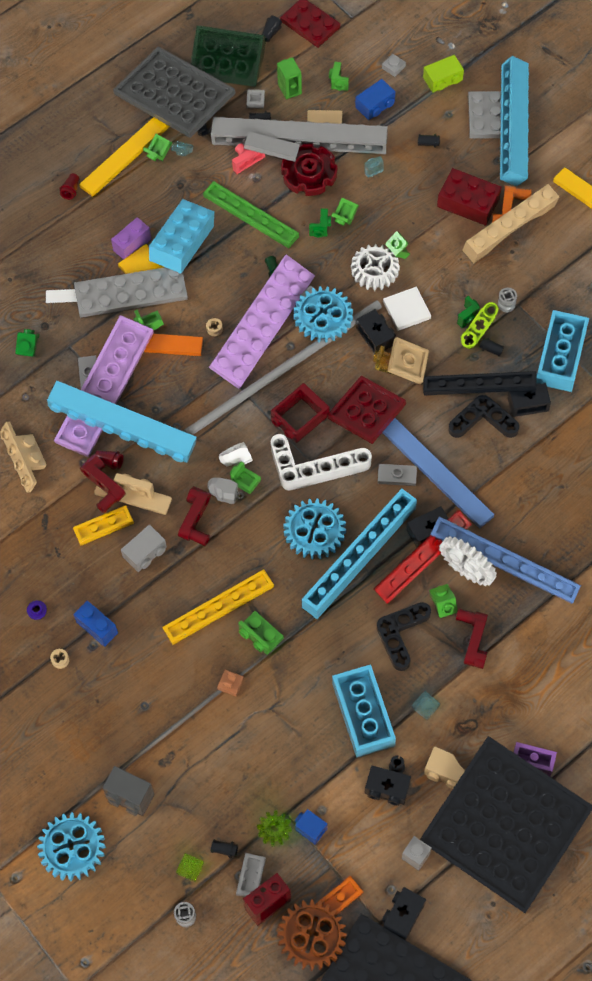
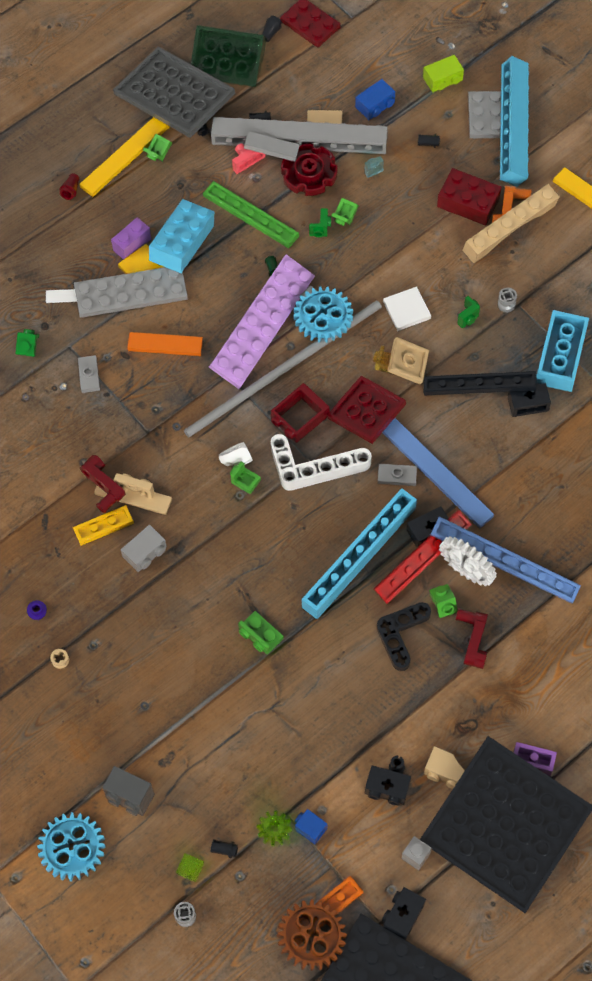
(24, 454): tan bracket -> none
(95, 623): blue brick -> none
(107, 380): lavender plate -> none
(111, 459): dark red cone -> none
(121, 421): medium azure brick -> none
(151, 320): bright green bracket -> none
(182, 148): clear light blue plate -> none
(199, 501): dark red beam -> none
(214, 321): tan bush -> none
(218, 607): yellow tile -> none
(223, 489): light grey rock -> none
(230, 683): nougat tile -> none
(250, 874): light grey plate -> none
(255, 98): light grey plate -> none
(265, 904): dark red window -> none
(289, 78): bright green brick -> none
(297, 523): medium azure gear -> none
(338, 82): bright green bracket -> none
(363, 711): medium azure brick -> none
(373, 273): white gear -> none
(375, 331): black brick -> none
(393, 65): light grey plate -> none
(398, 245): bracket -> none
(425, 705): clear light blue plate -> none
(478, 334): lime beam -> none
(481, 412): black beam -> none
(491, 347): black pin -> none

